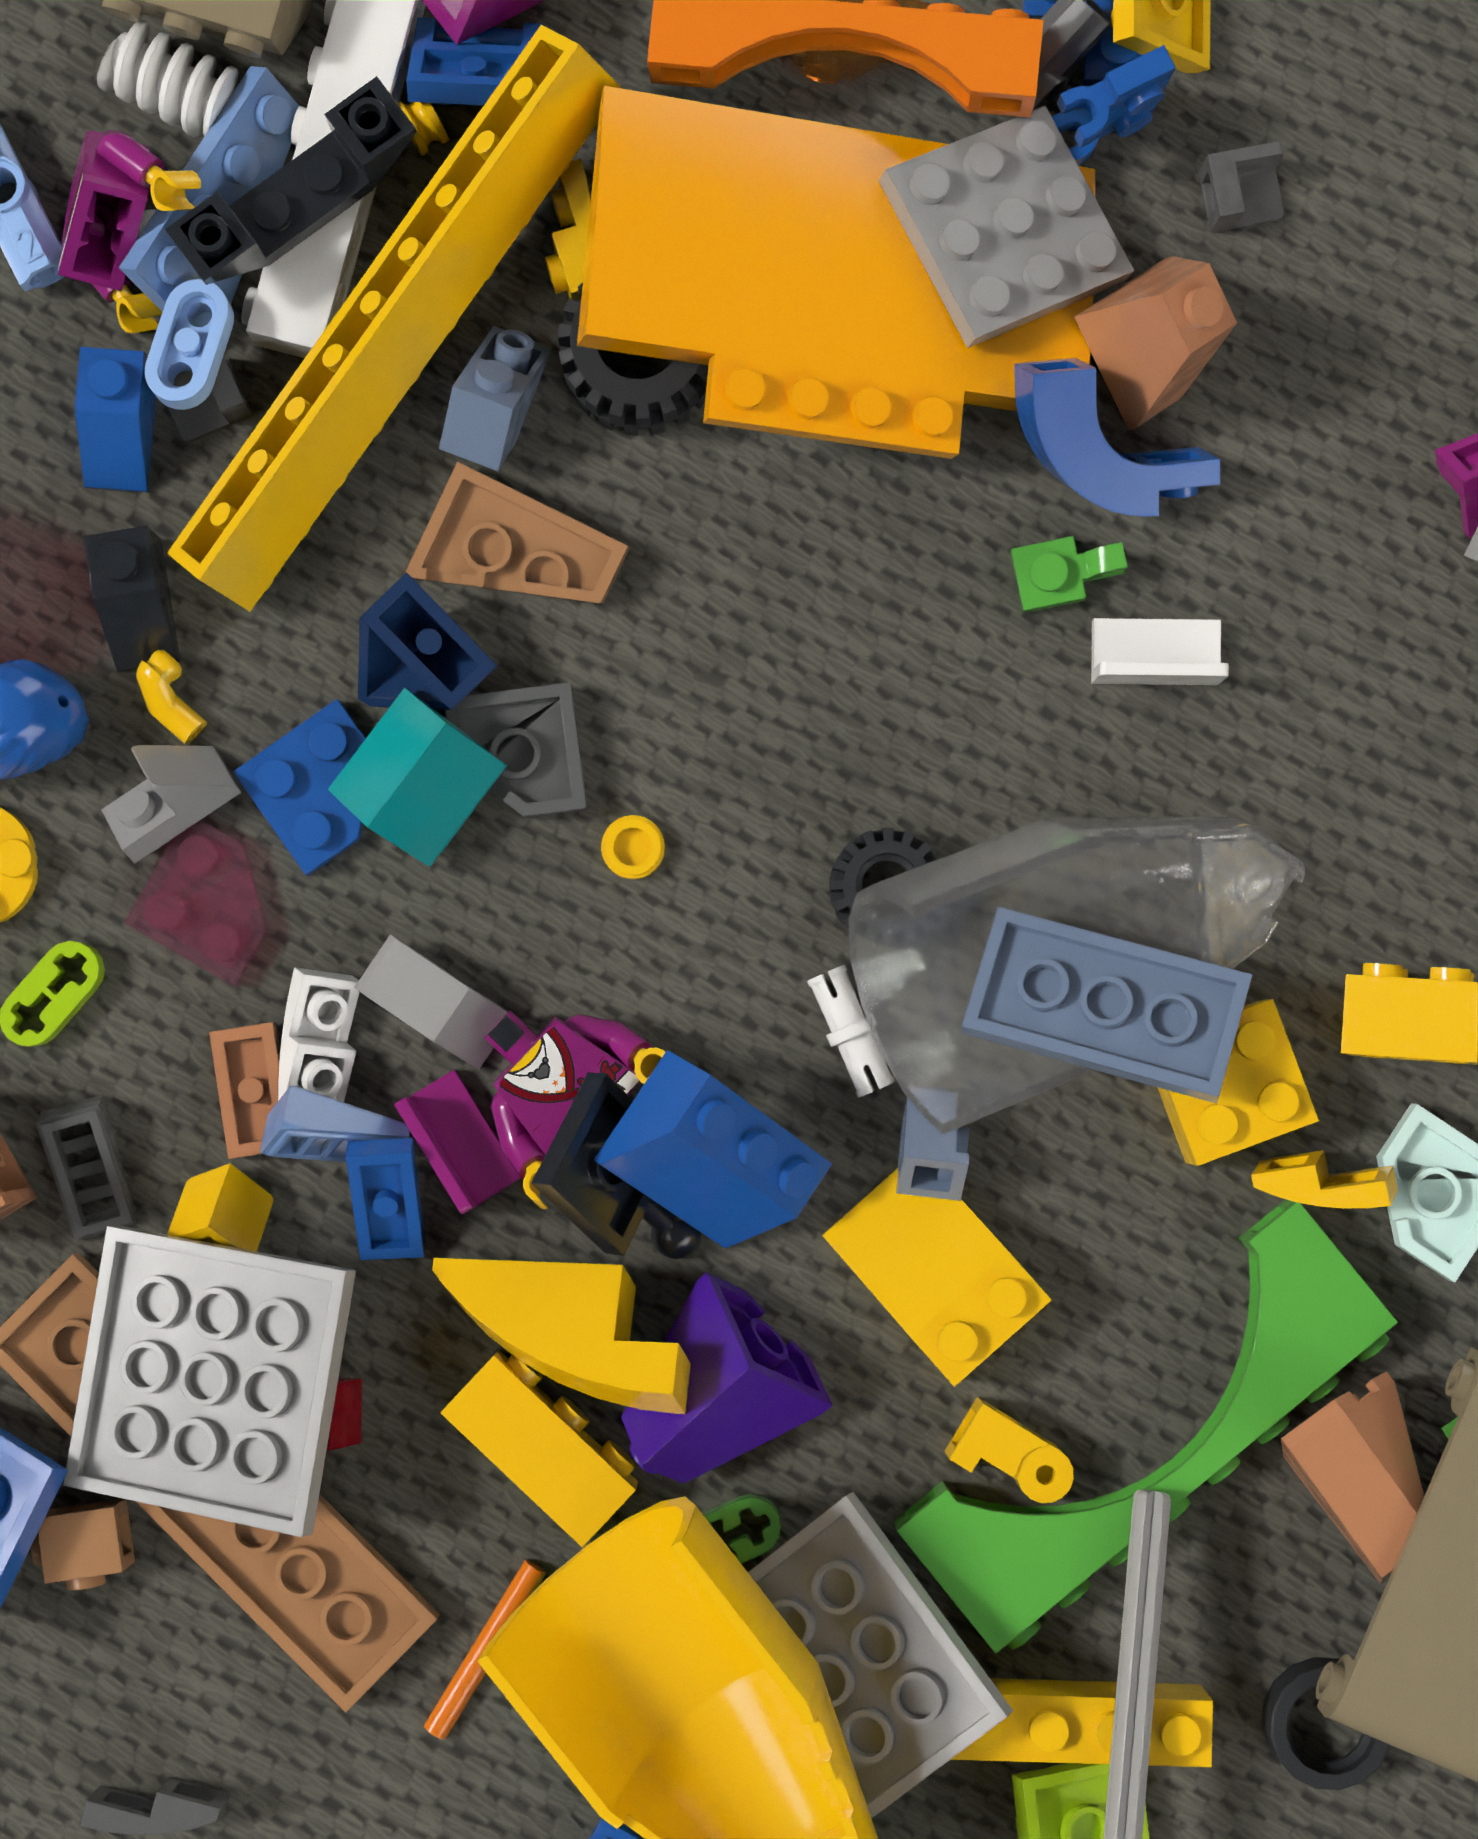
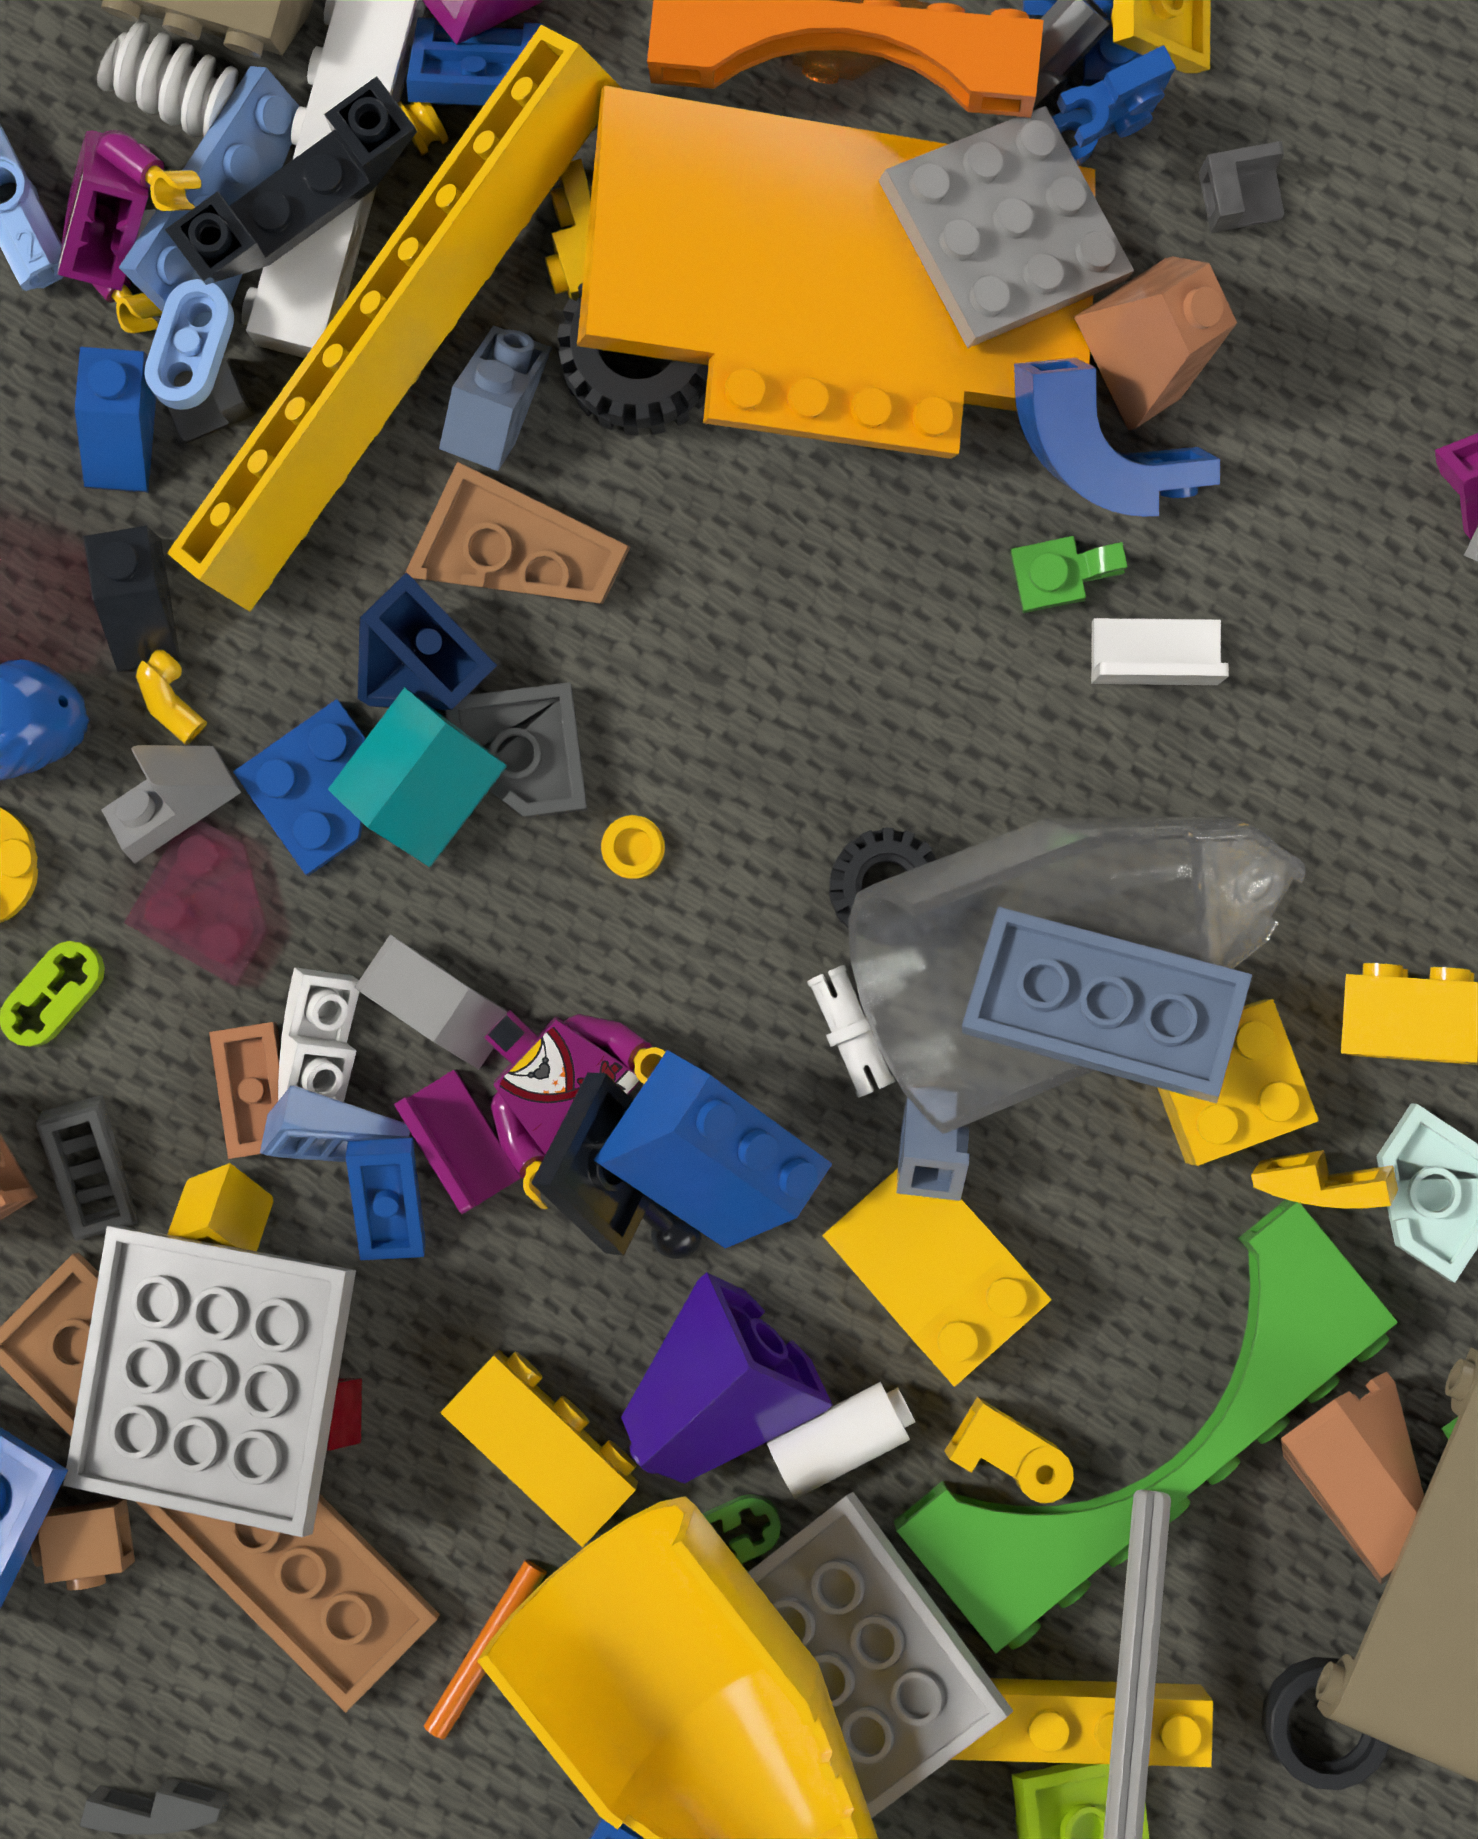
(571, 1327): yellow slope -> none
(841, 1438): none -> white brick

